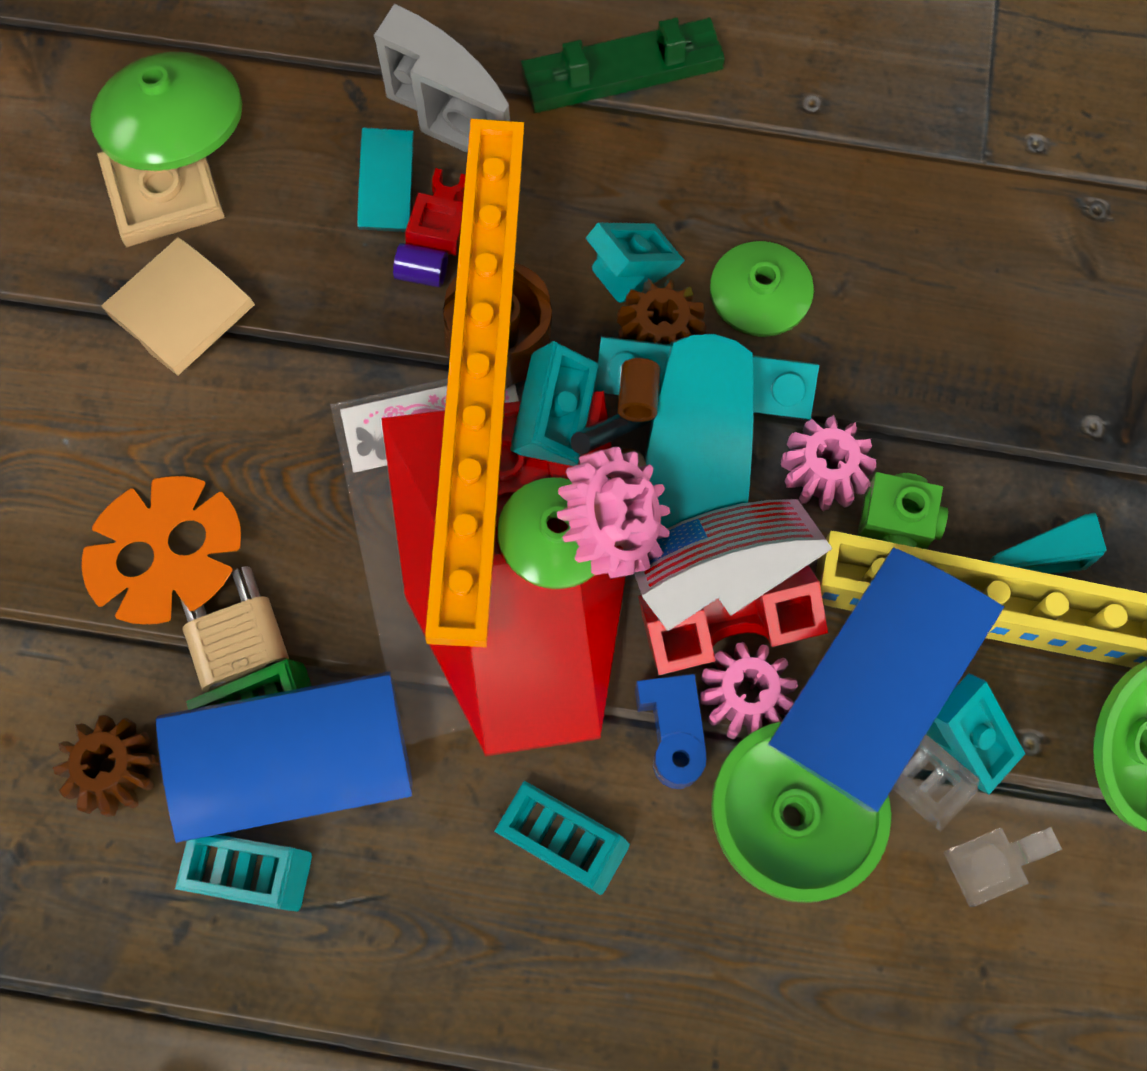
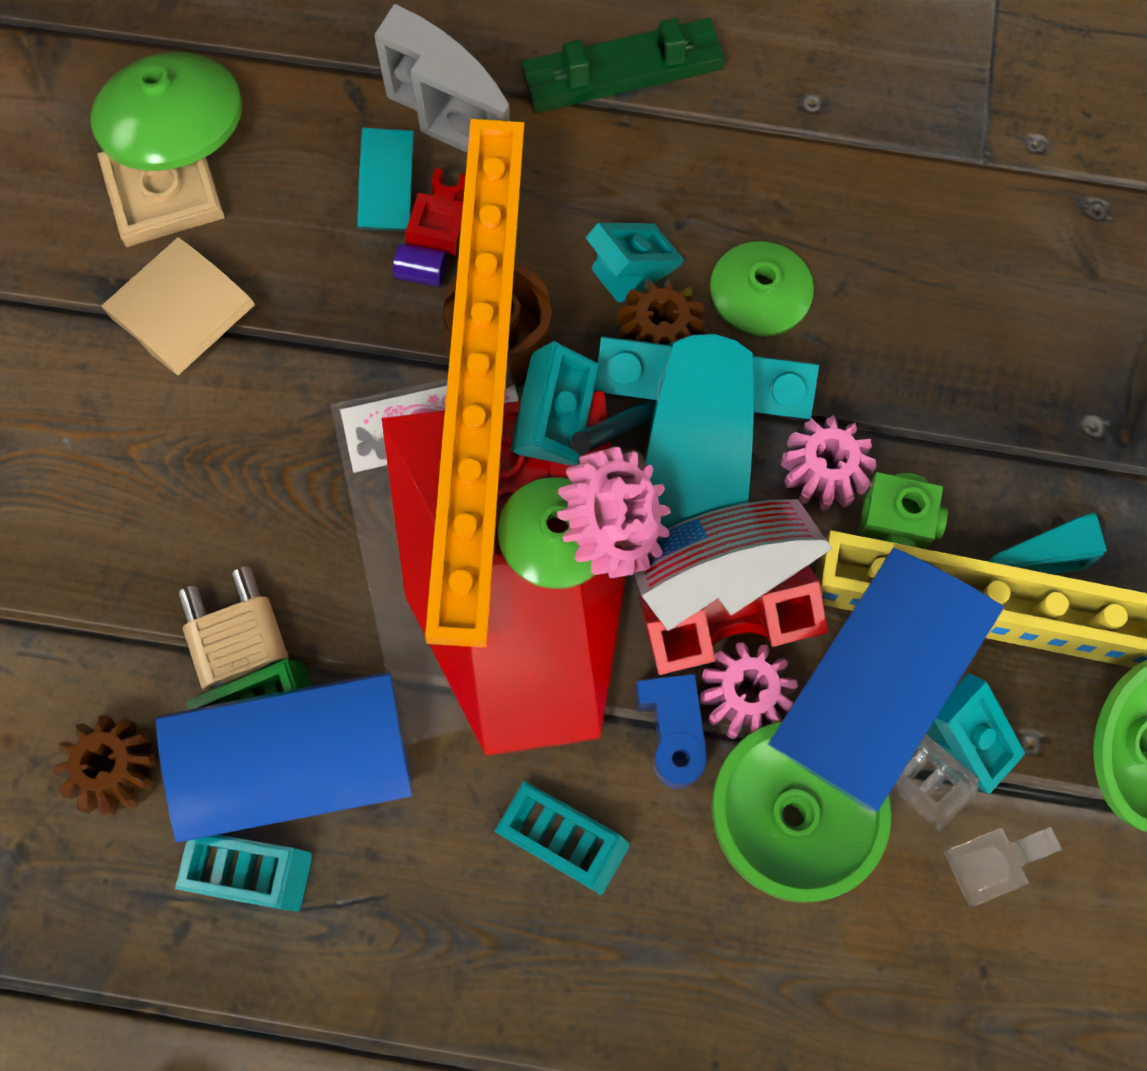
(192, 576): orange piece -> none
(639, 390): reddish brown hinge -> none

